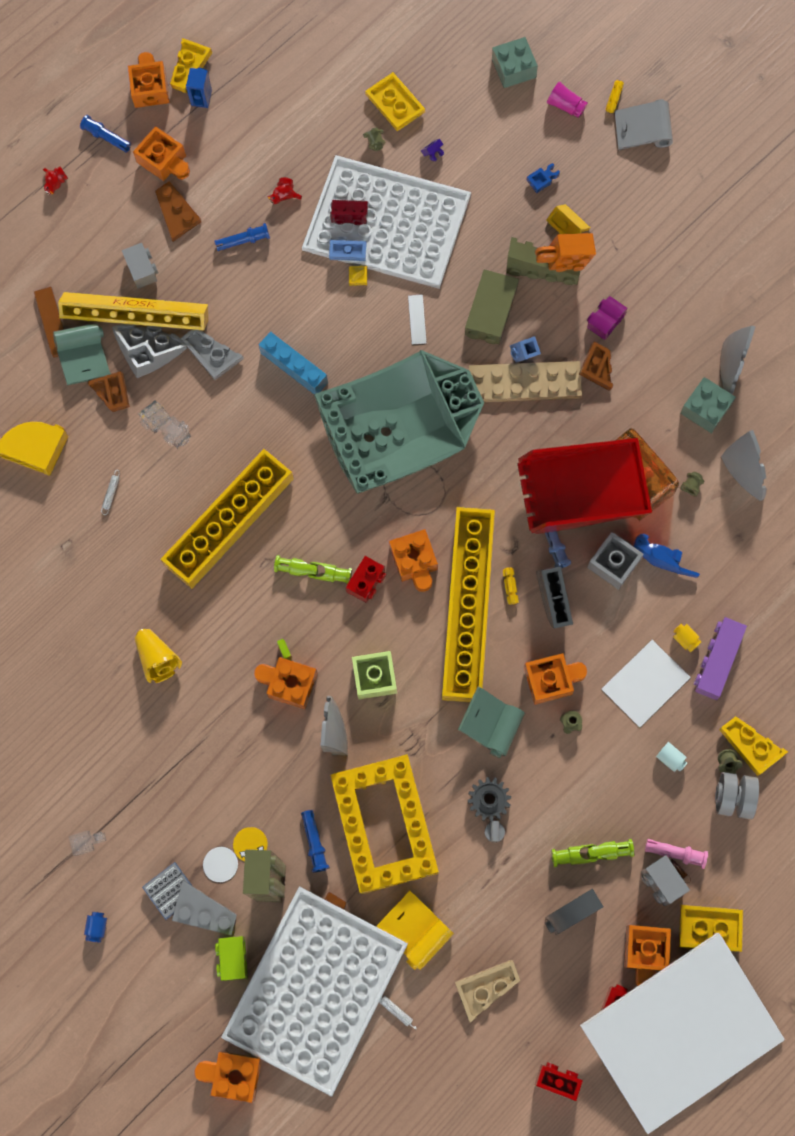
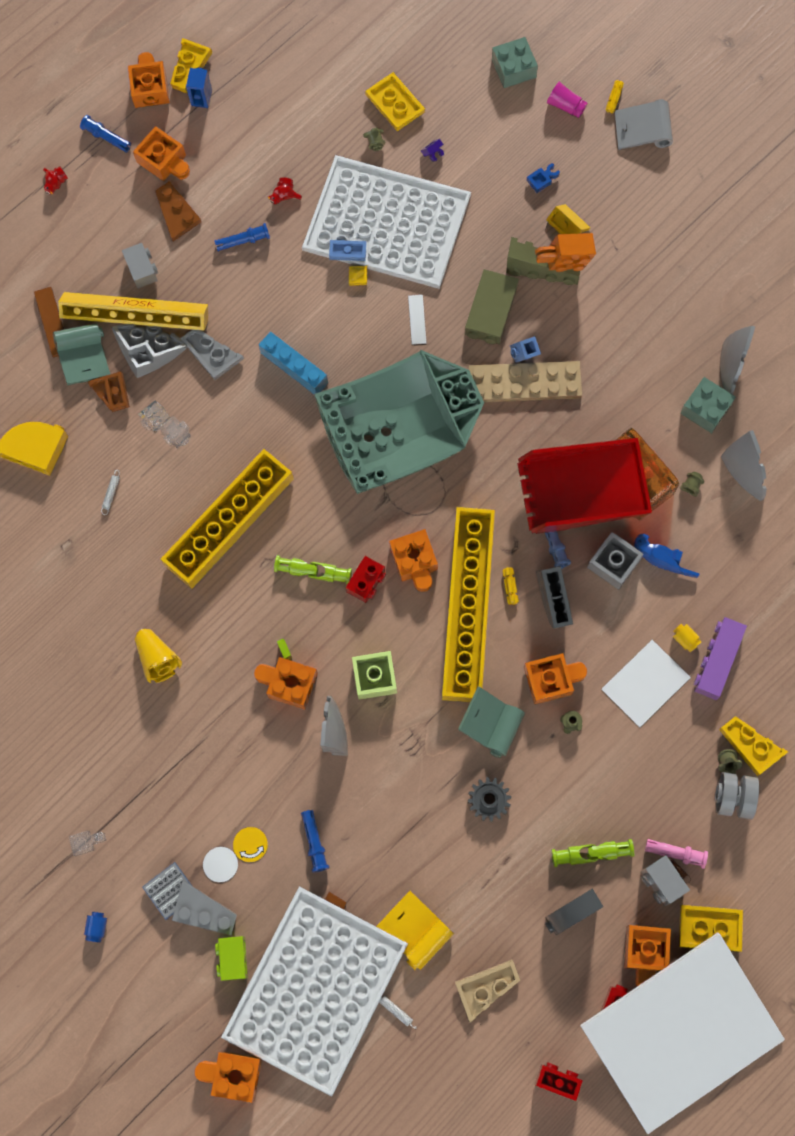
(263, 876): olive brick -> none
(349, 212): dark red bracket -> none
(376, 878): yellow brick -> none
(494, 831): light grey plate -> none
(598, 366): dark orange wing -> none
(606, 318): magenta brick -> none
(672, 757): light aqua brick -> none

